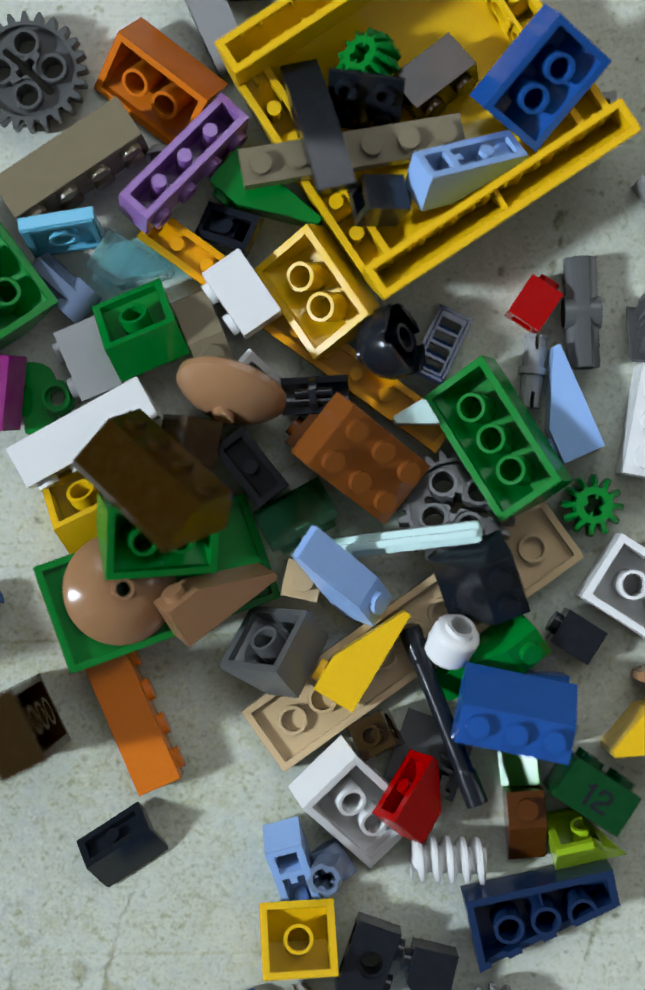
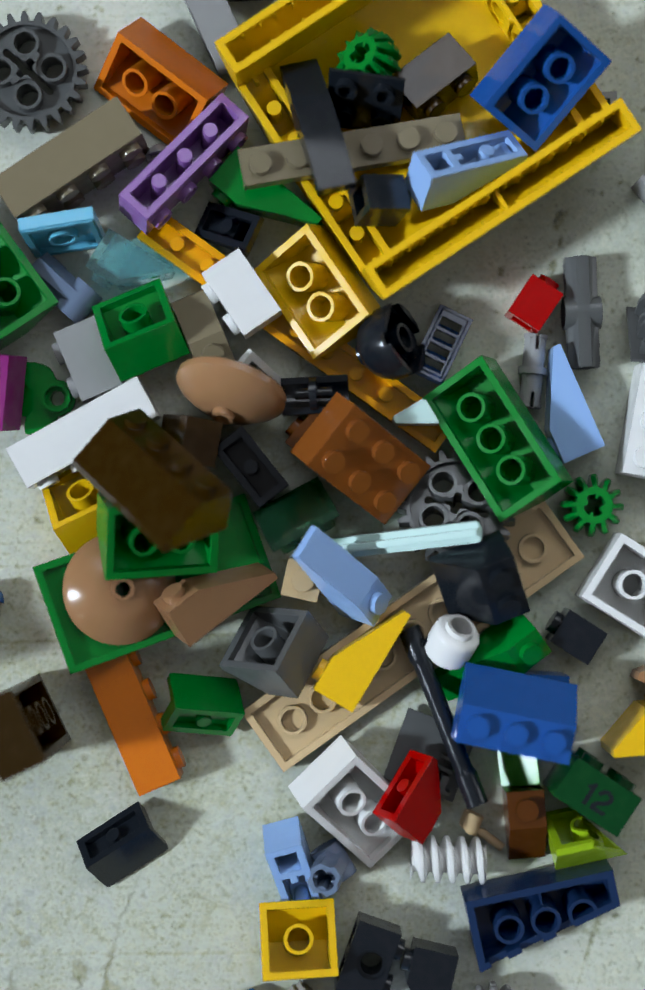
(202, 705): none -> green panel
(376, 735): dark brown brick -> none
(471, 823): none -> tan hand

